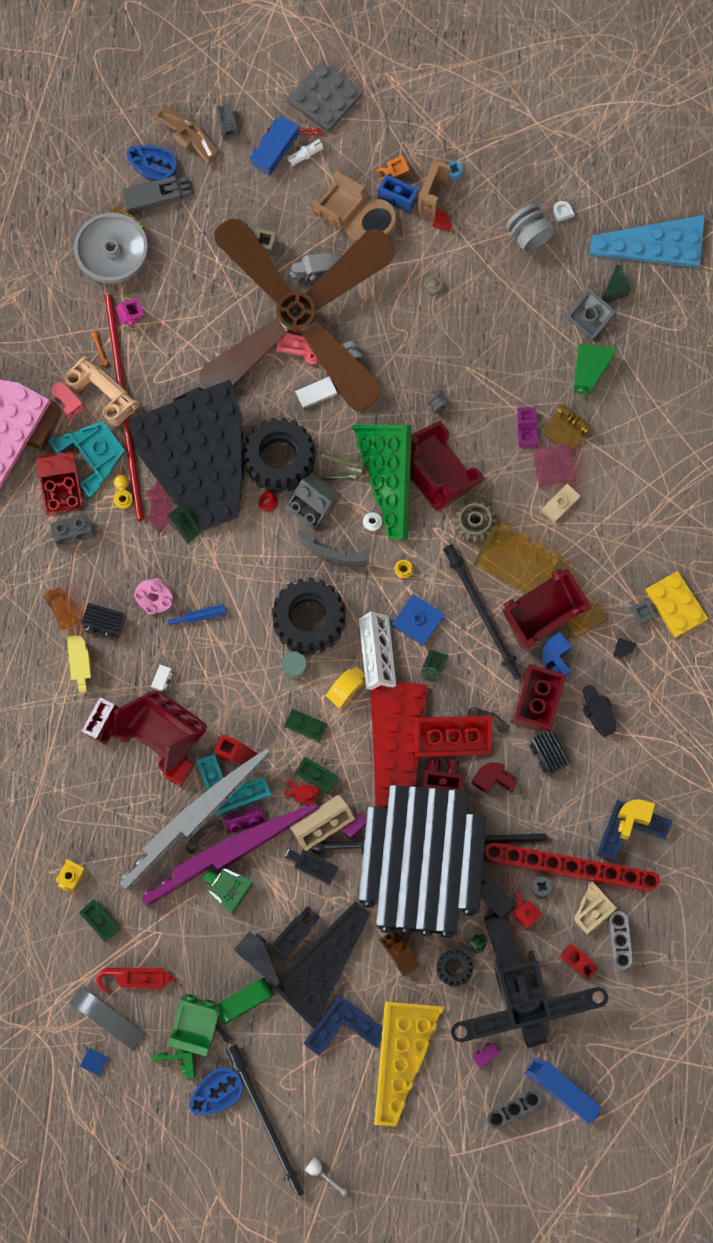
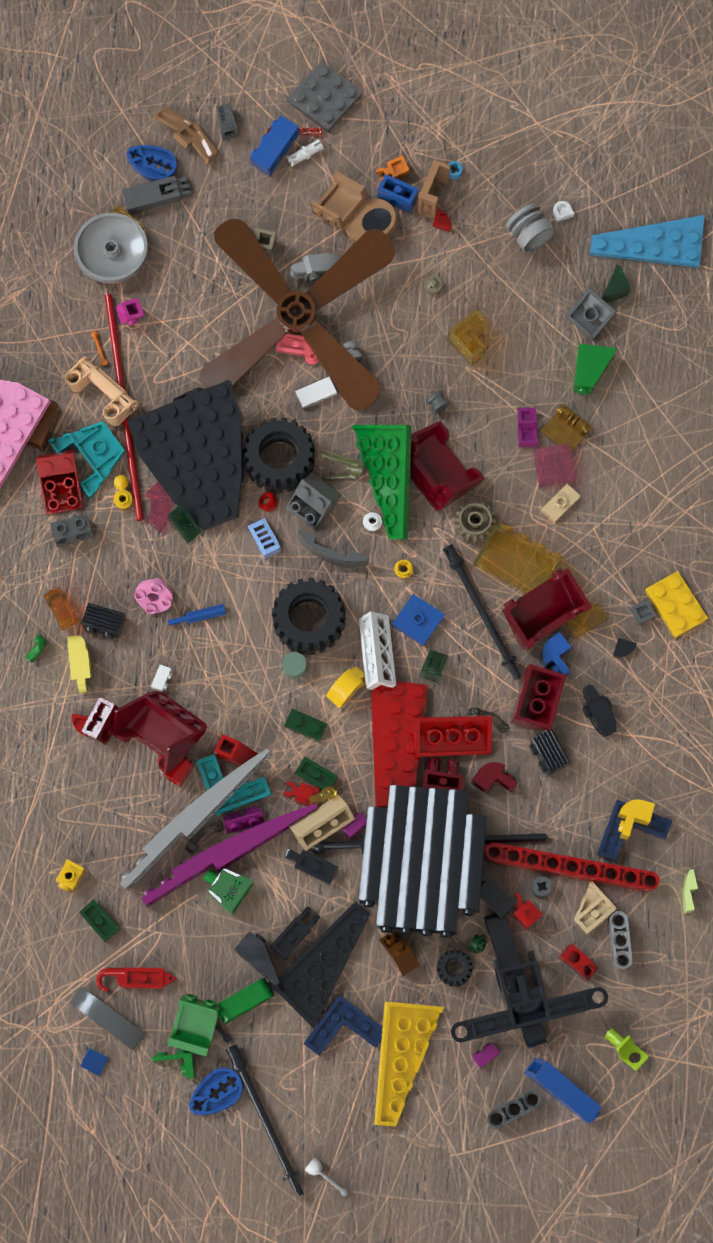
(37, 649): none -> green arm
(63, 395): coral leg -> none
(79, 722): none -> red tile
(271, 550): none -> light blue slope
(326, 794): none -> clear yellow arm
(466, 336): none -> clear yellow brick
(625, 1048): none -> lime bracket
(689, 886): none -> yellowish green slope

